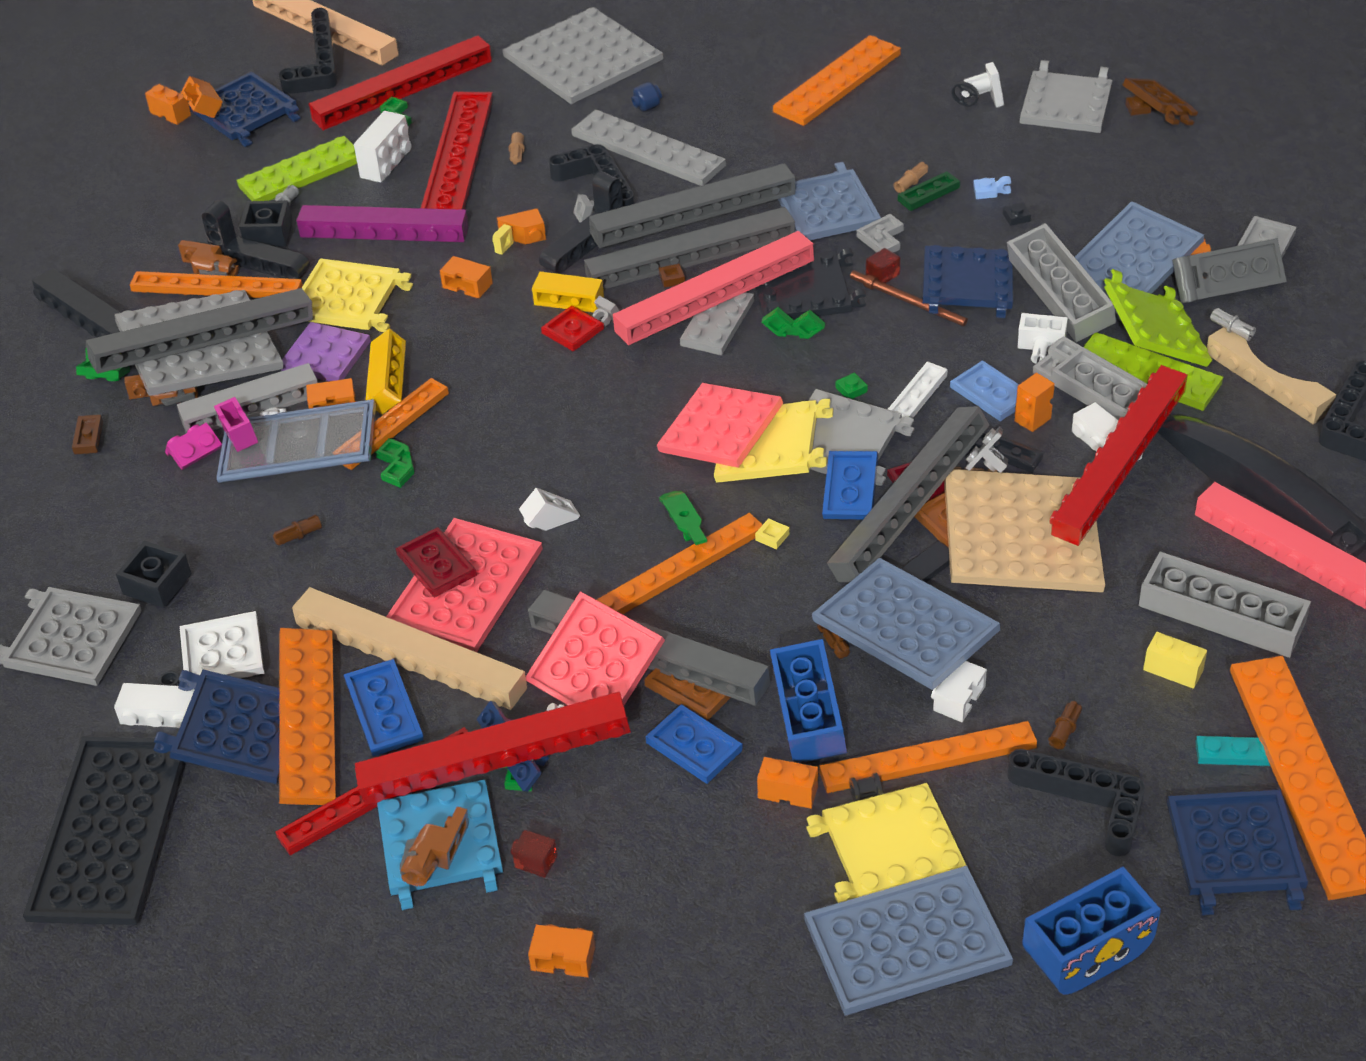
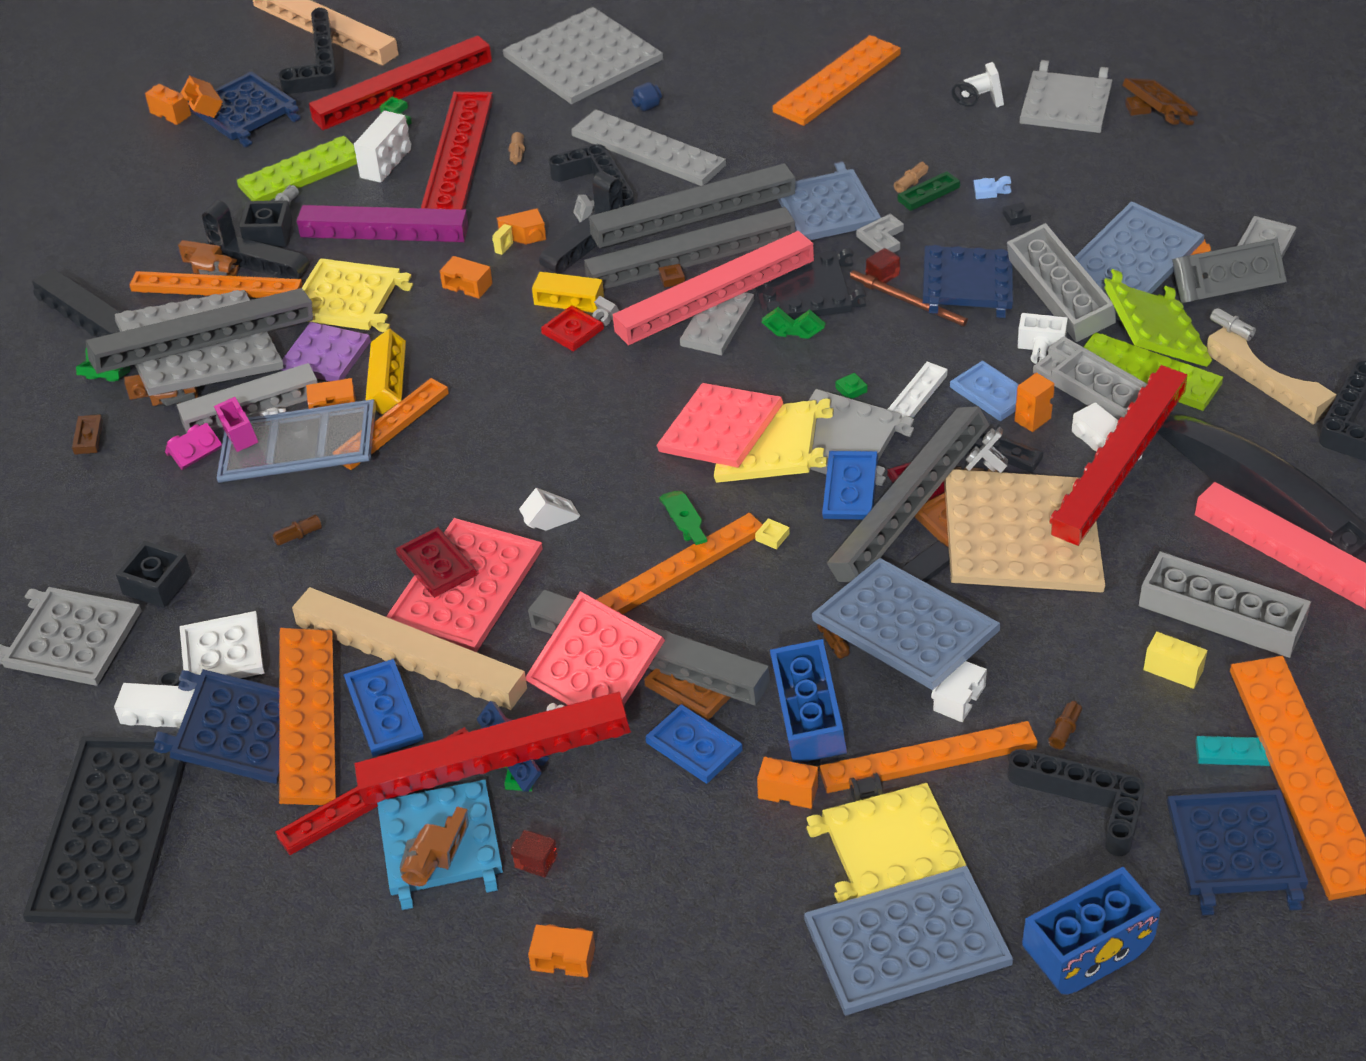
(400, 462): green tile -> none

